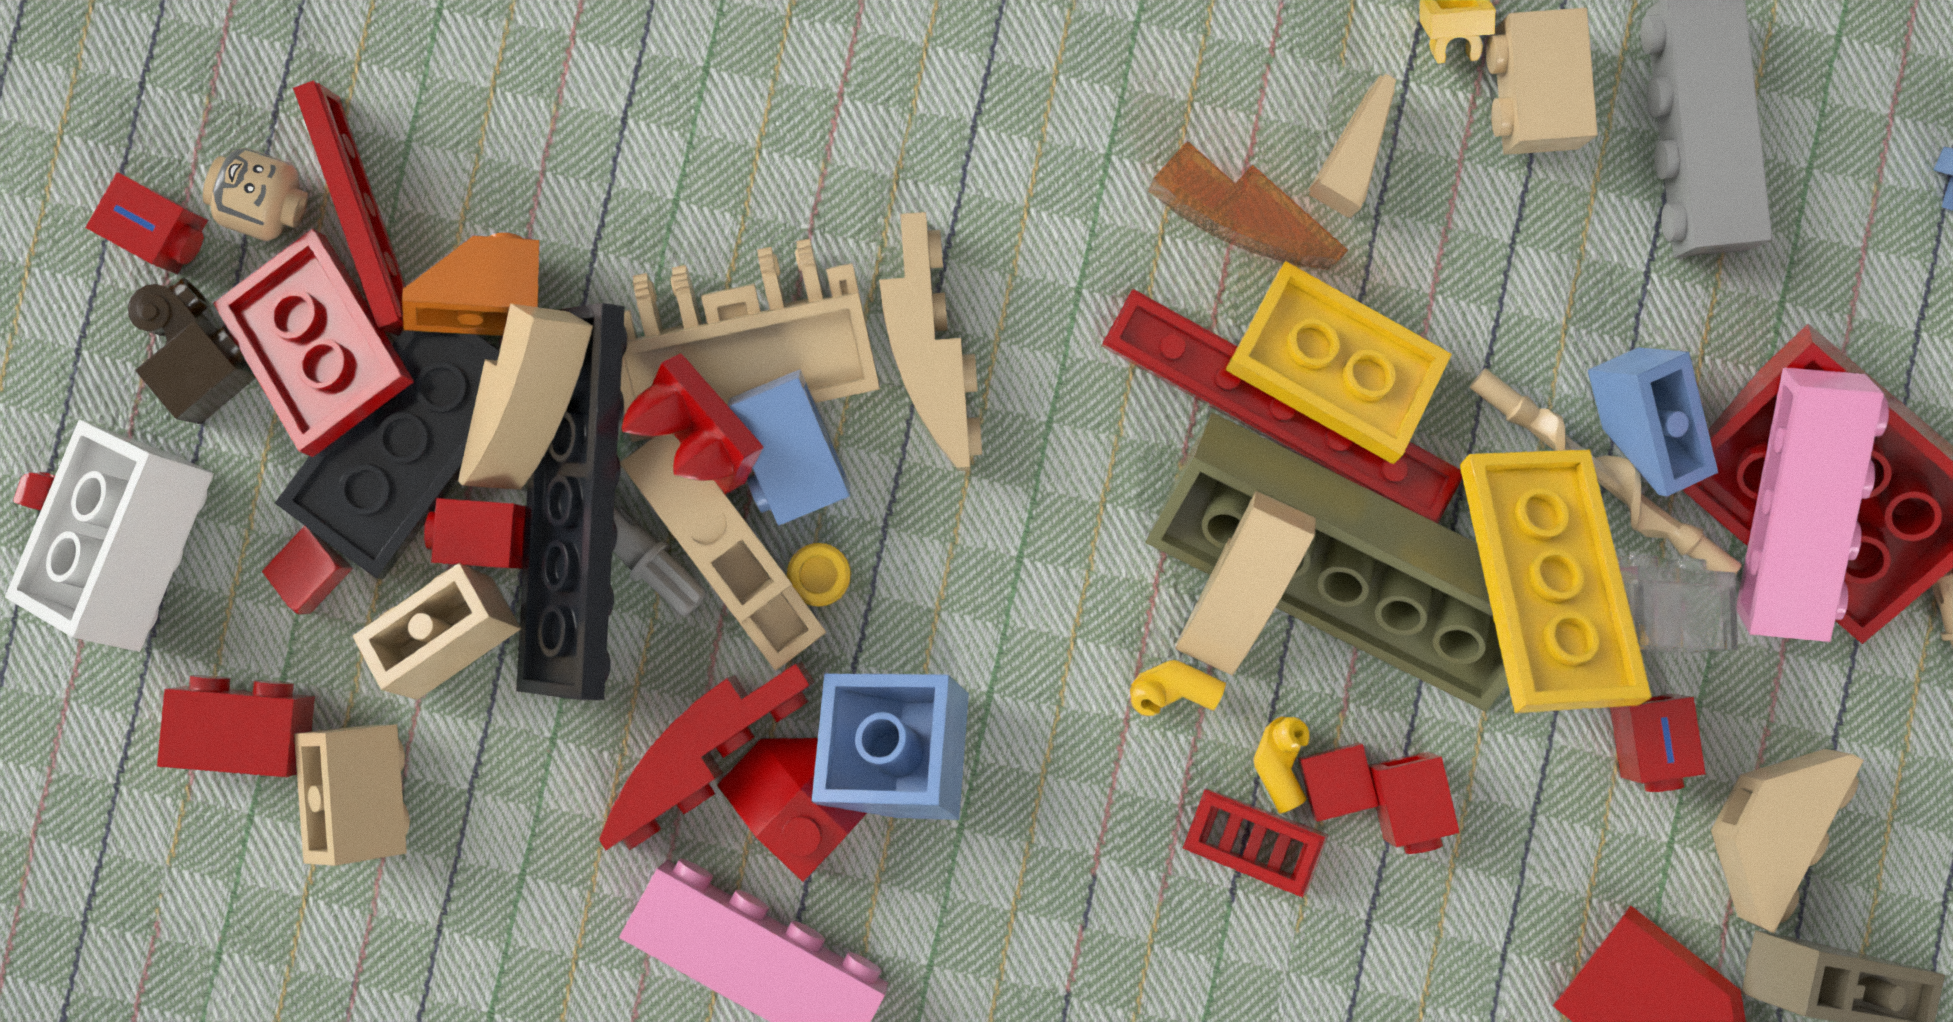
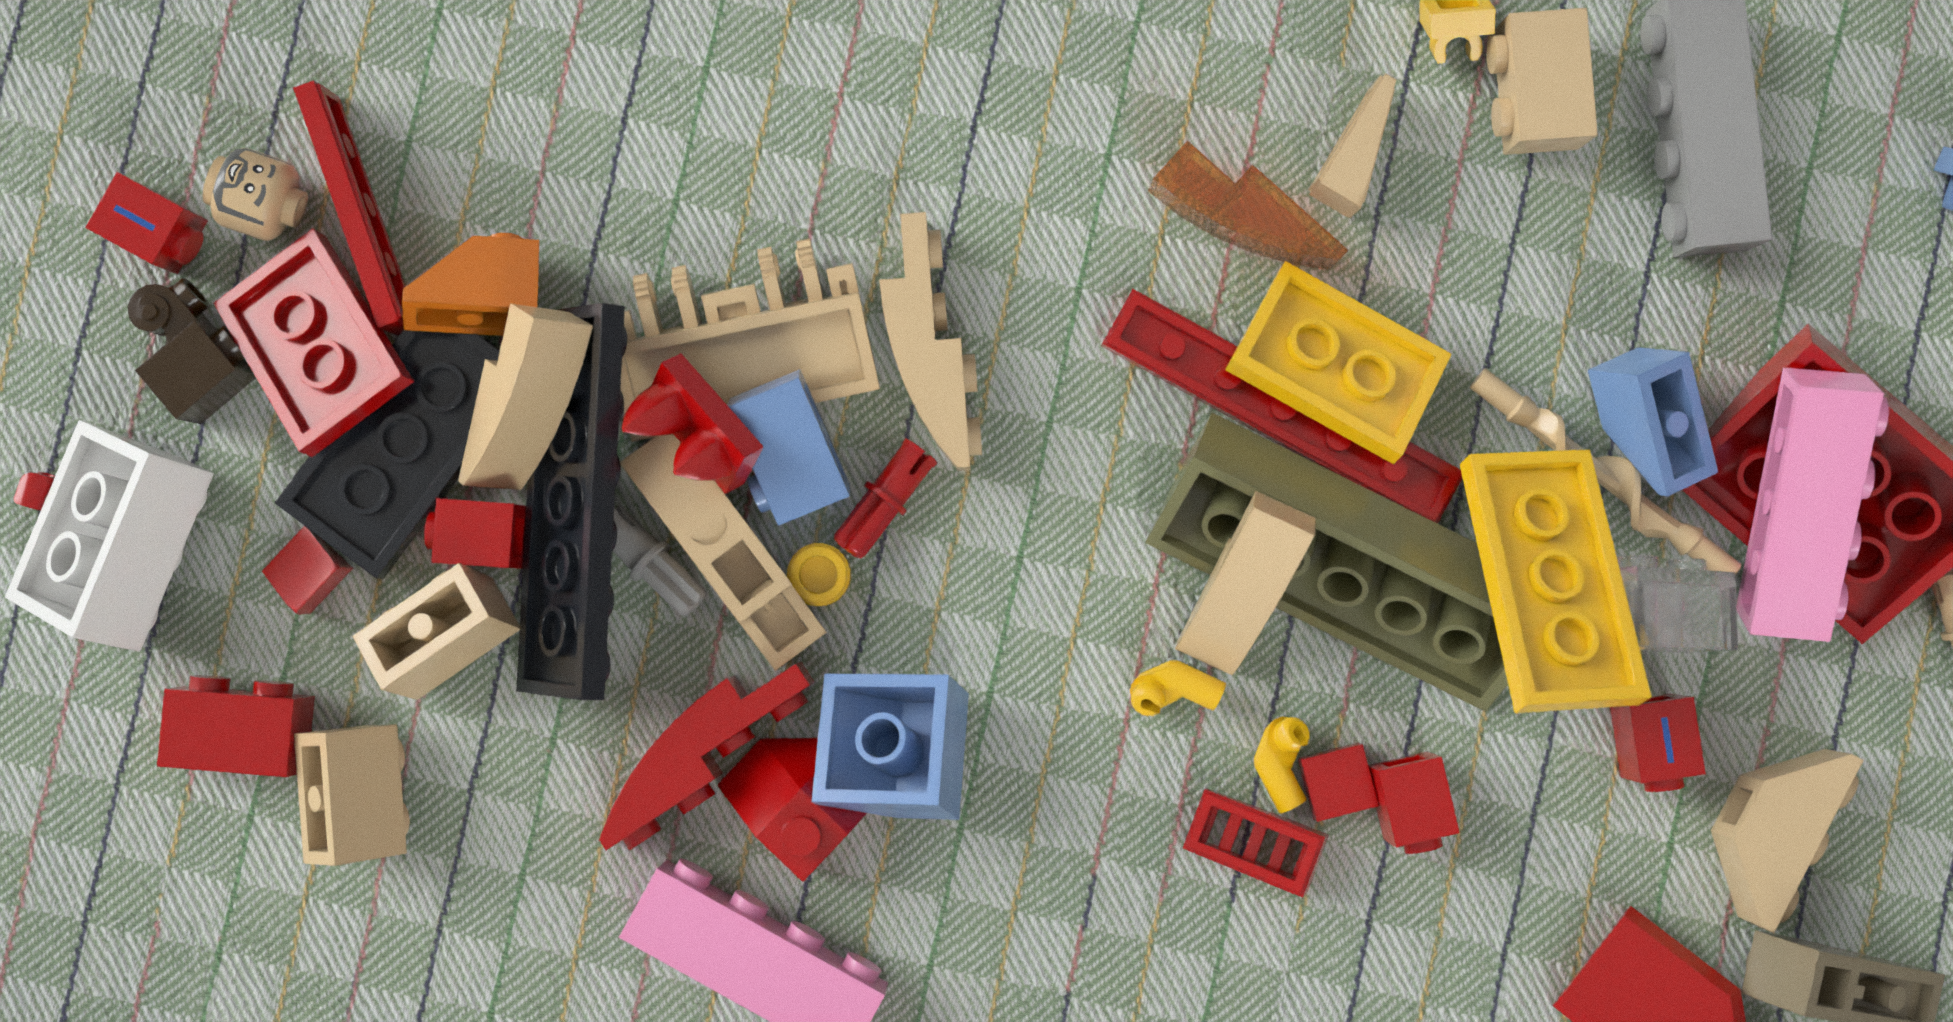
(884, 499): none -> red axle

